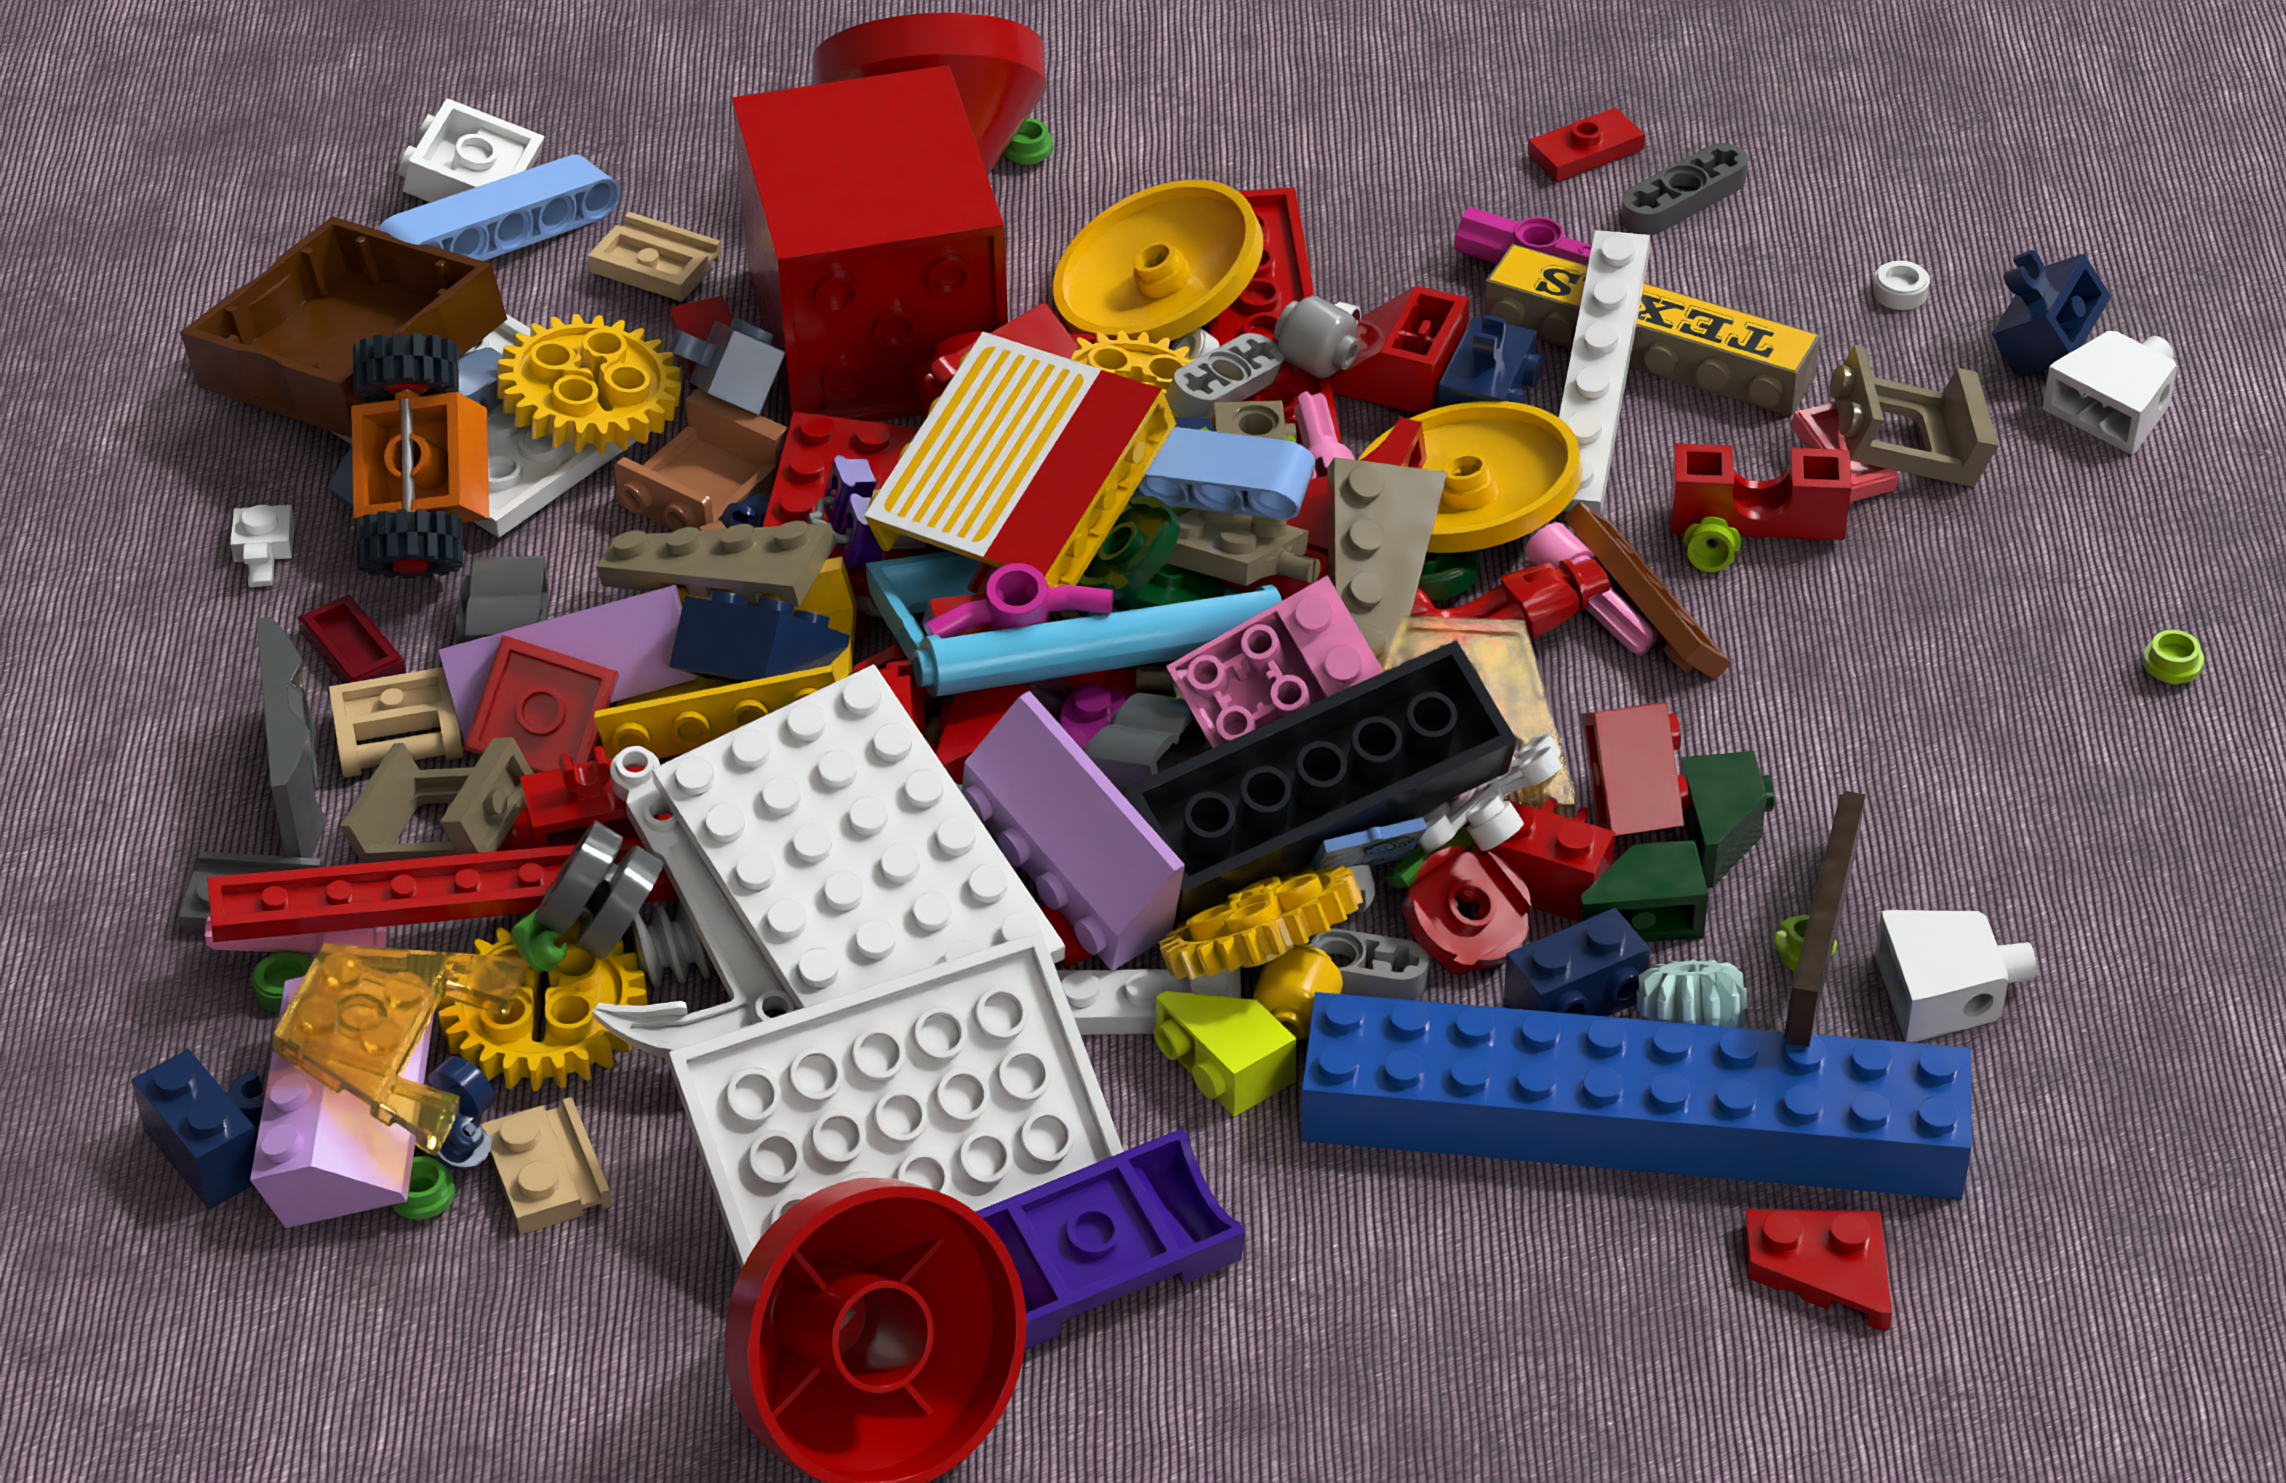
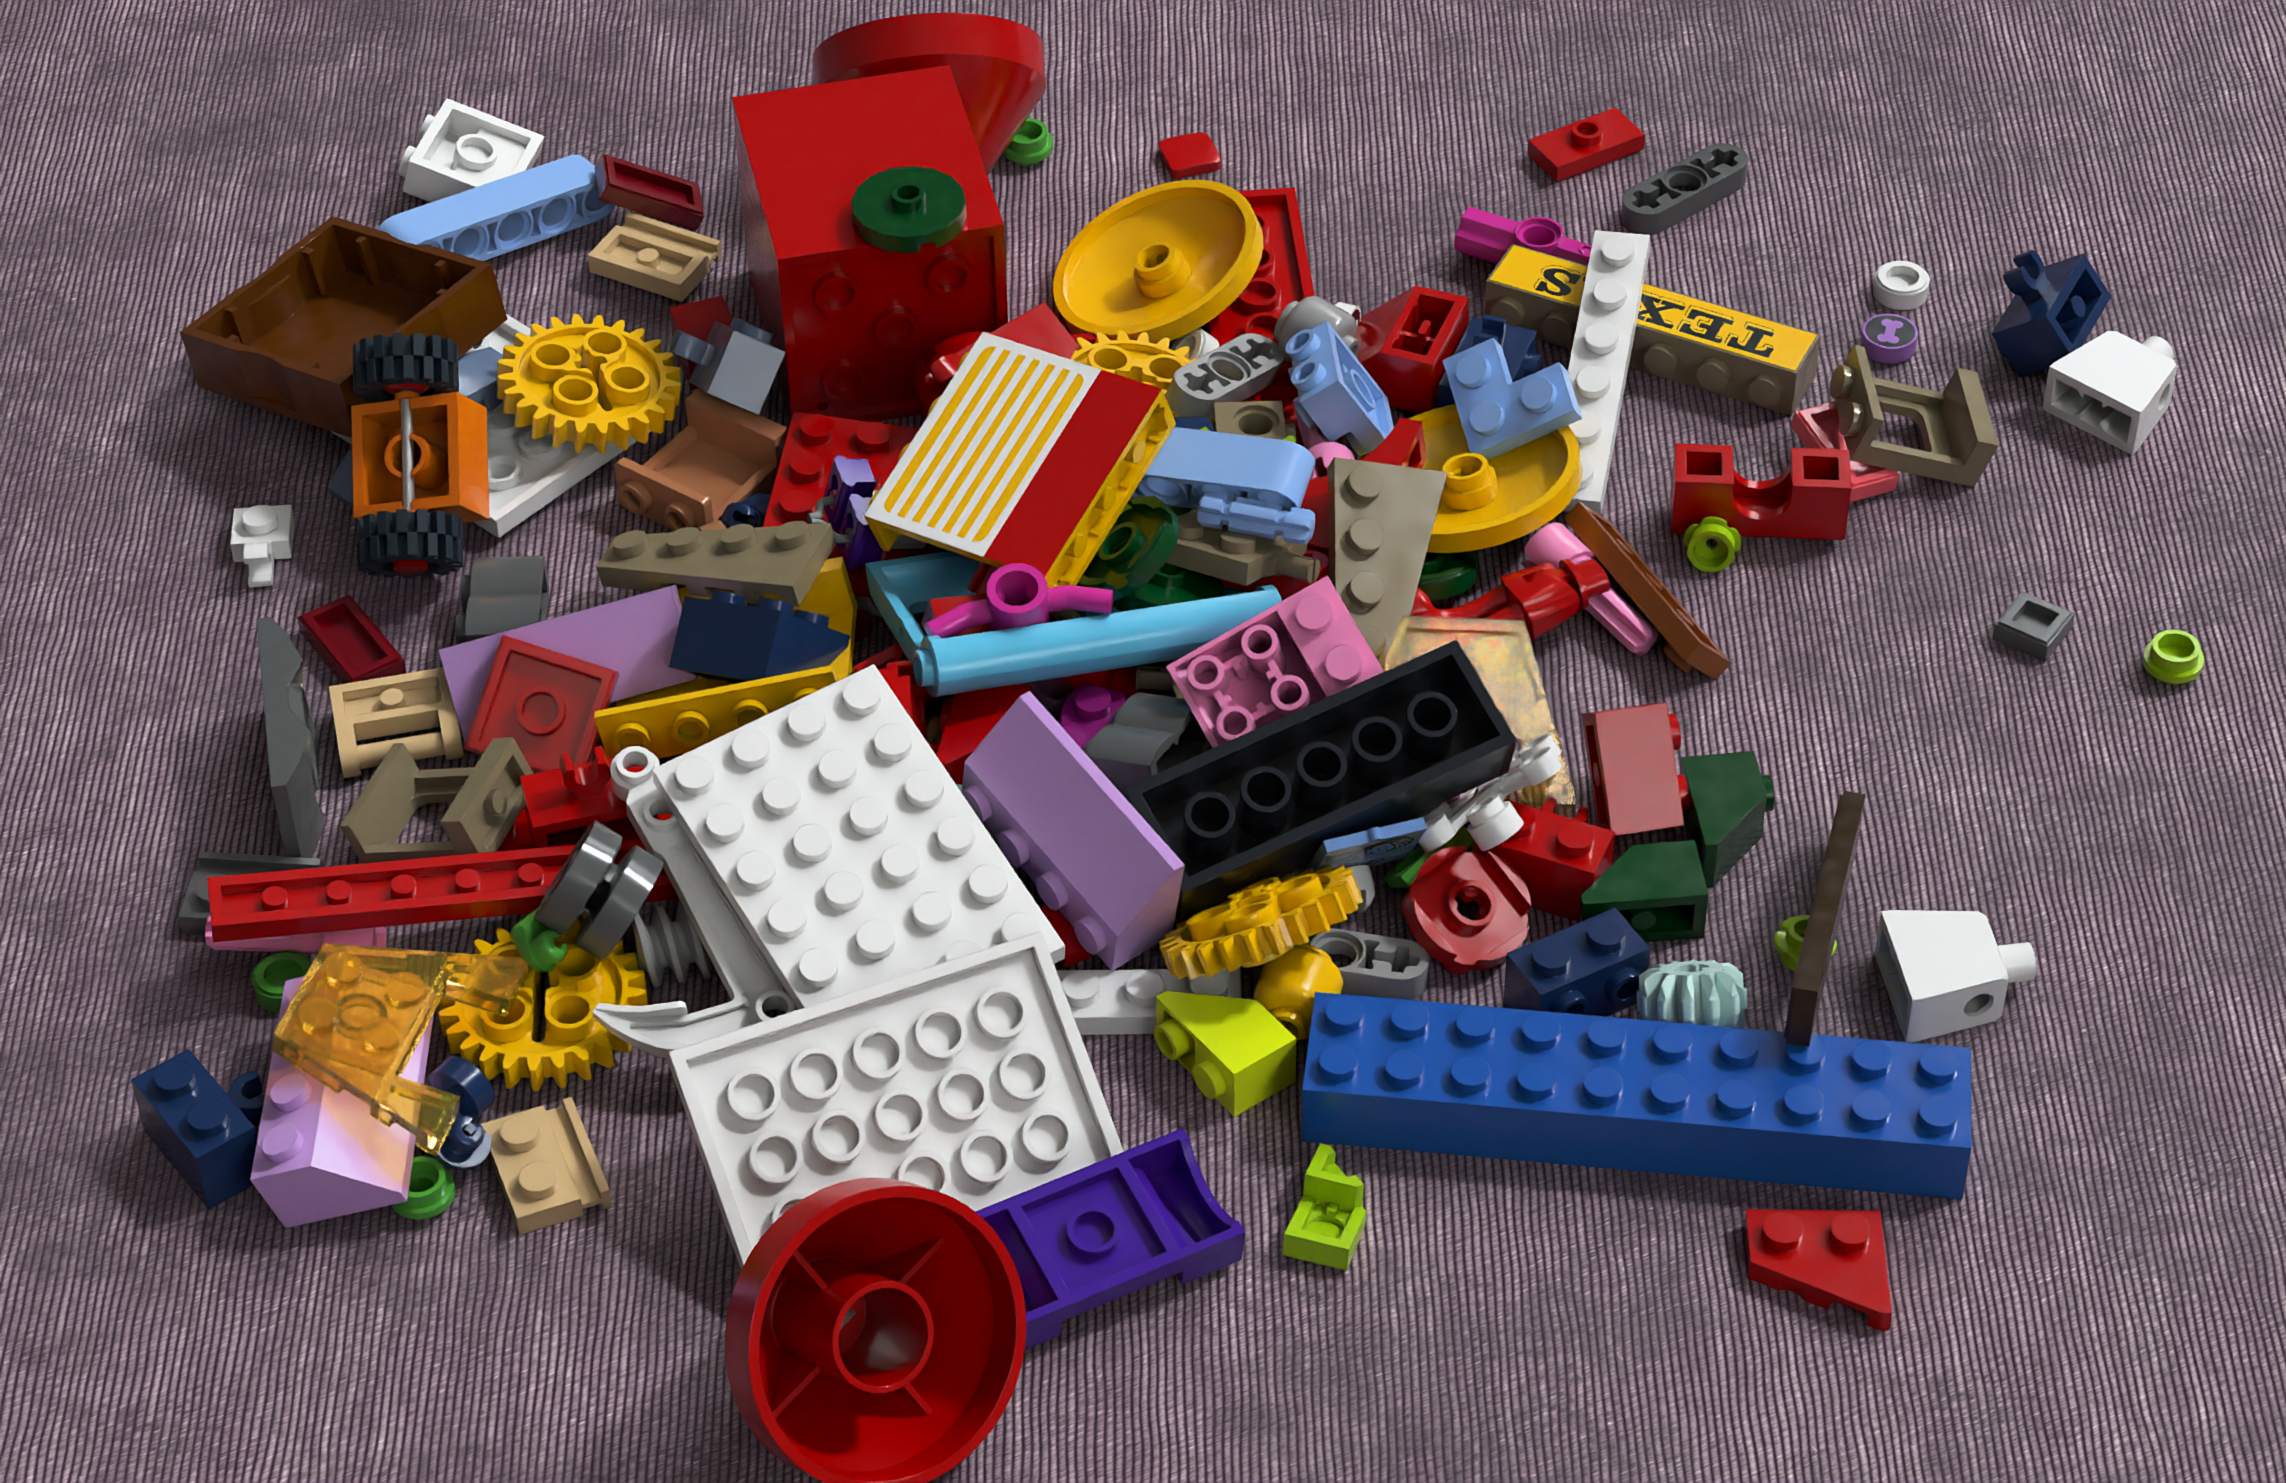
(649, 192): none -> dark red tile
(908, 209): none -> dark green plate
(1189, 155): none -> red piece
(1256, 518): none -> light blue axle
(1328, 1215): none -> lime slope
(1337, 390): none -> light blue plate
(1505, 413): none -> light blue plate
(1889, 338): none -> medium lavender tile
(2033, 626): none -> dark grey tile

